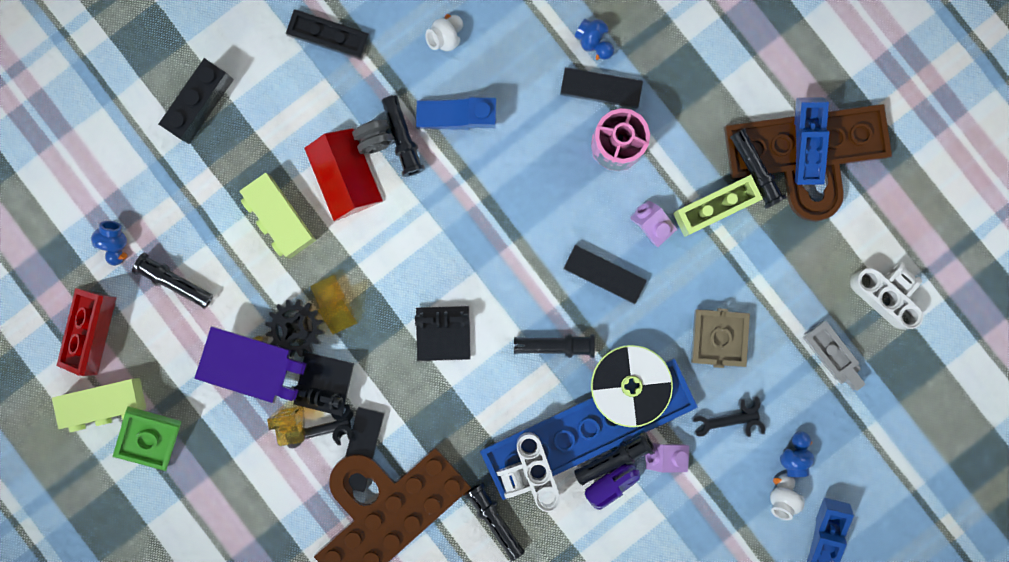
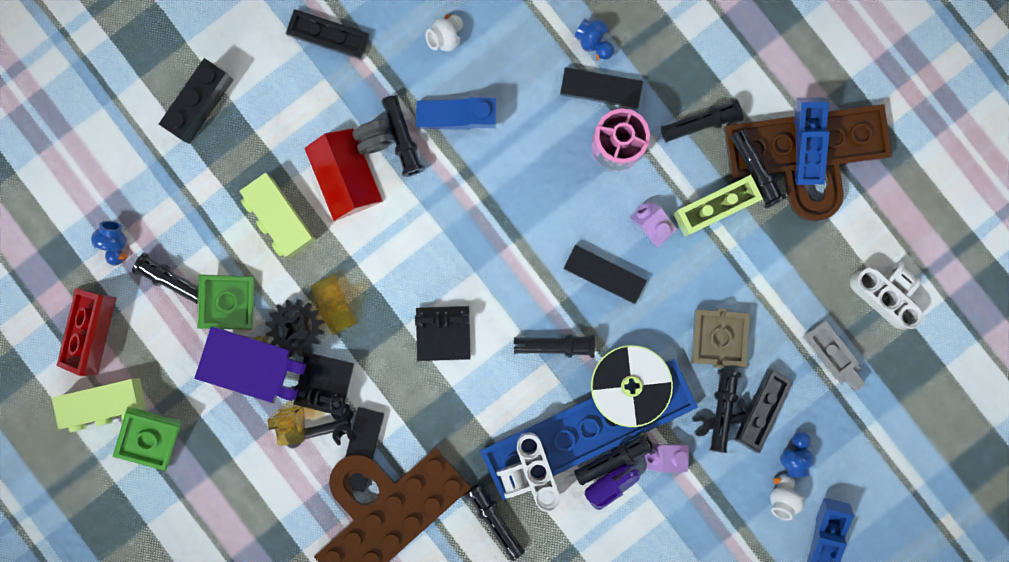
(225, 302): none -> bright green tile
(713, 117): none -> black pin
(722, 395): none -> black pin
(763, 410): none -> black tile

